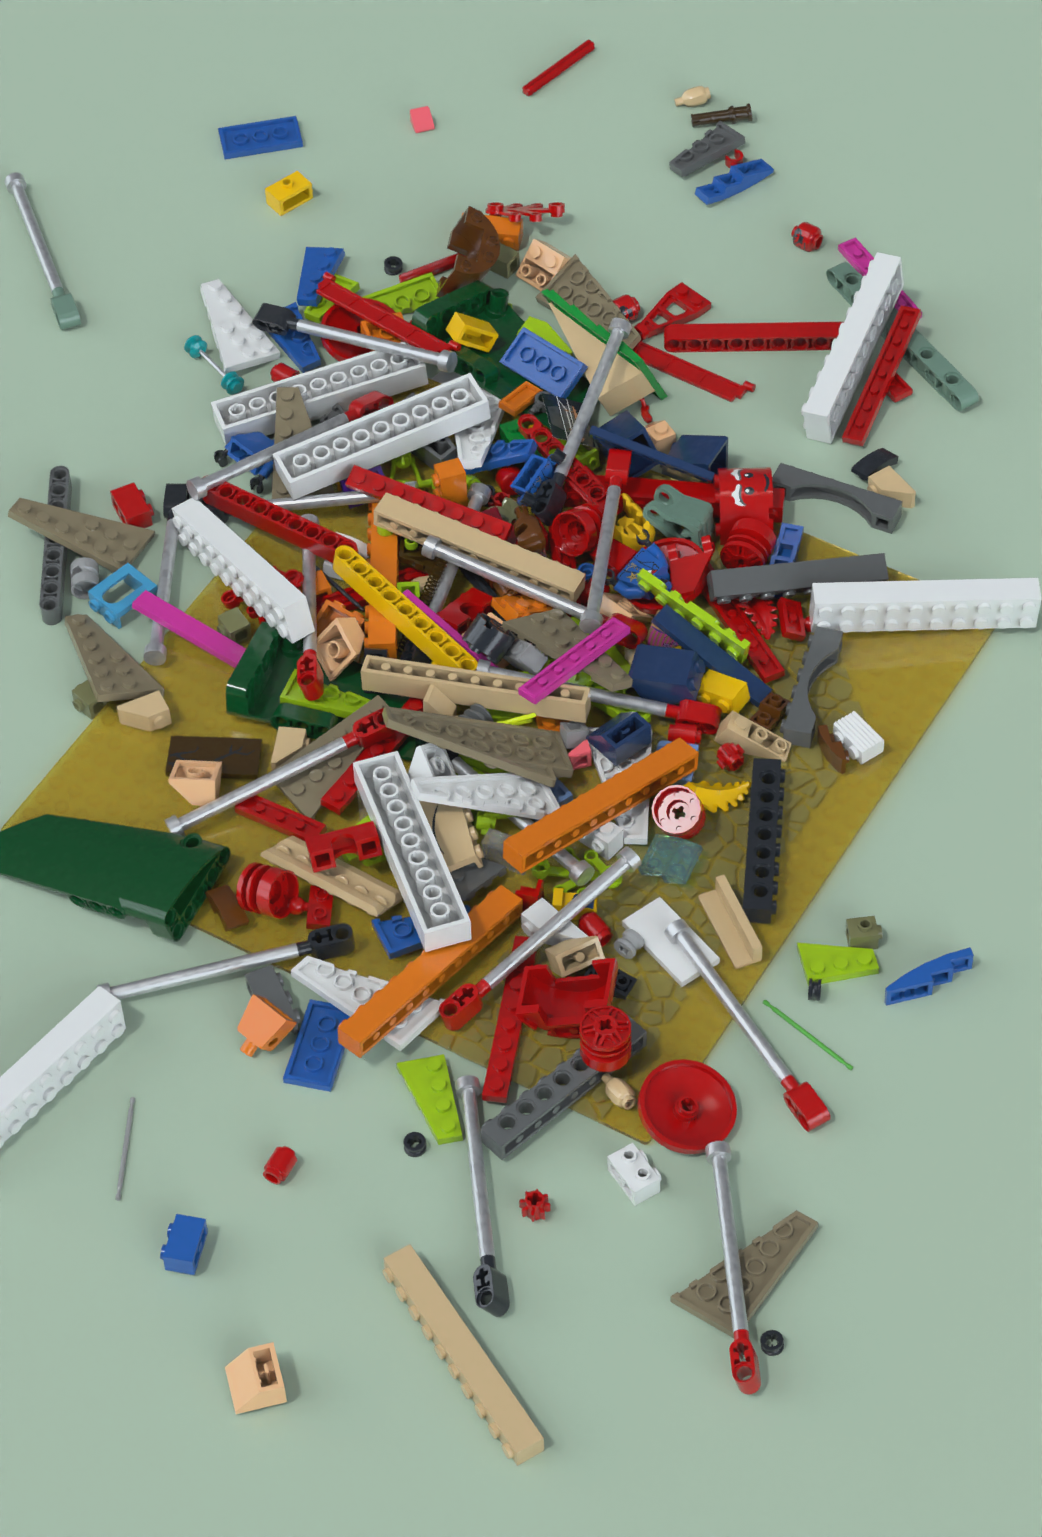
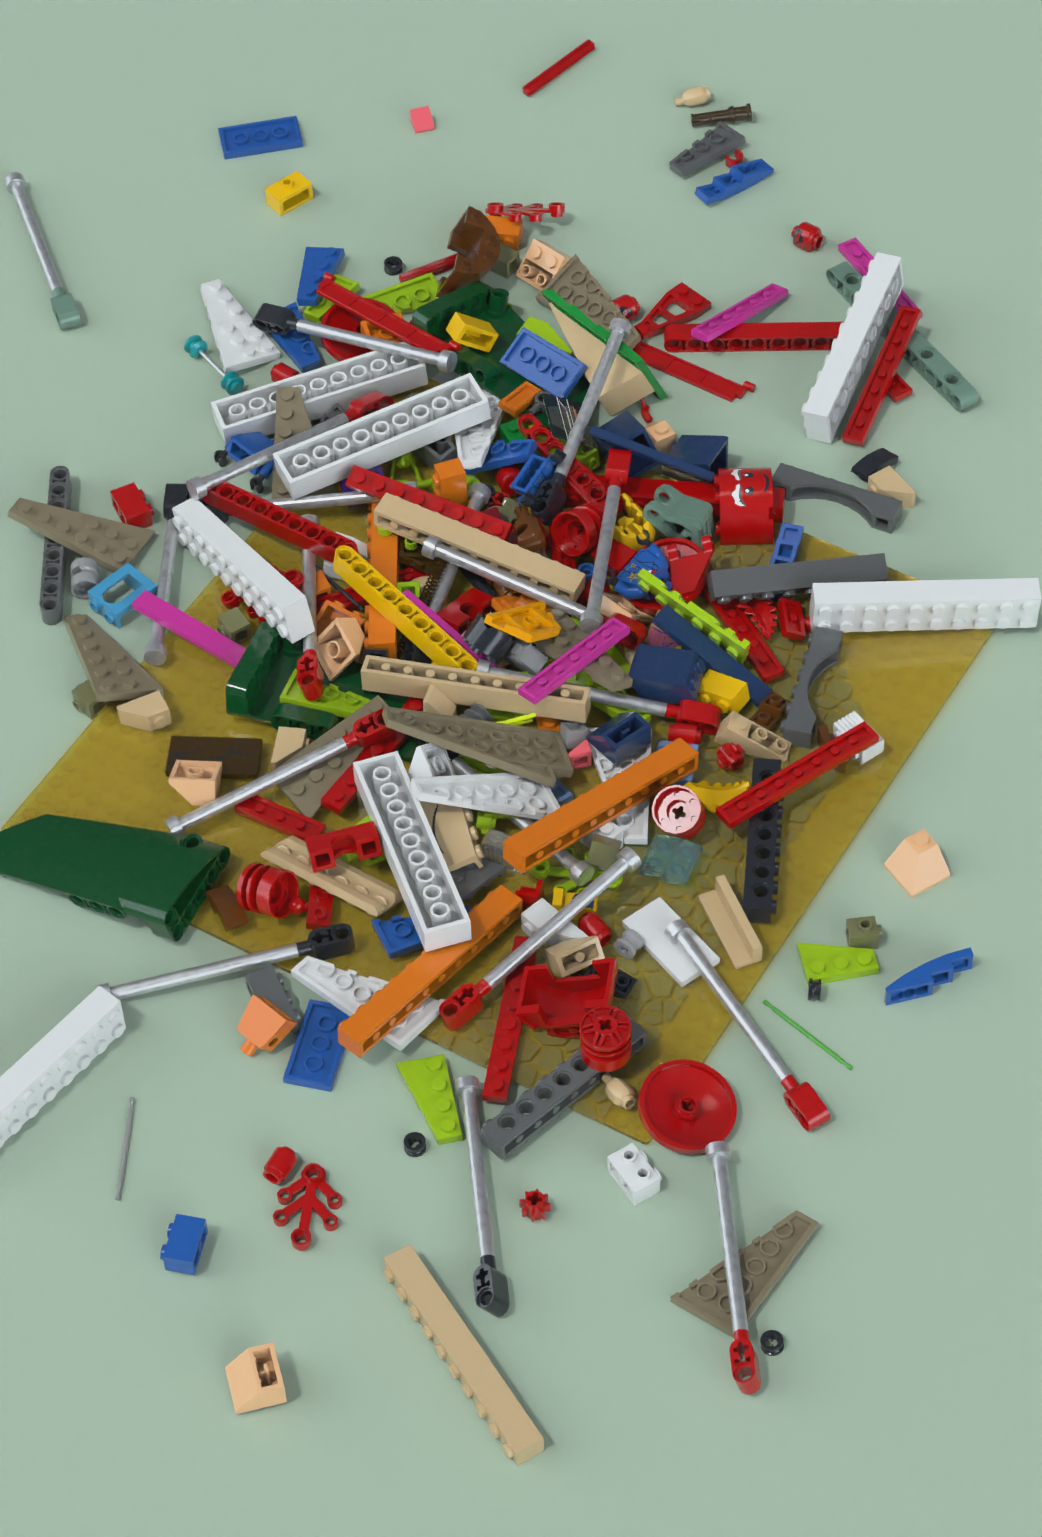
(307, 1203): none -> red plant
(525, 622): none -> light orange wing
(603, 851): none -> olive brick
(739, 312): none -> dark pink tile
(748, 544): red wheel -> none
(797, 775): none -> red plate
(917, 863): none -> light nougat slope

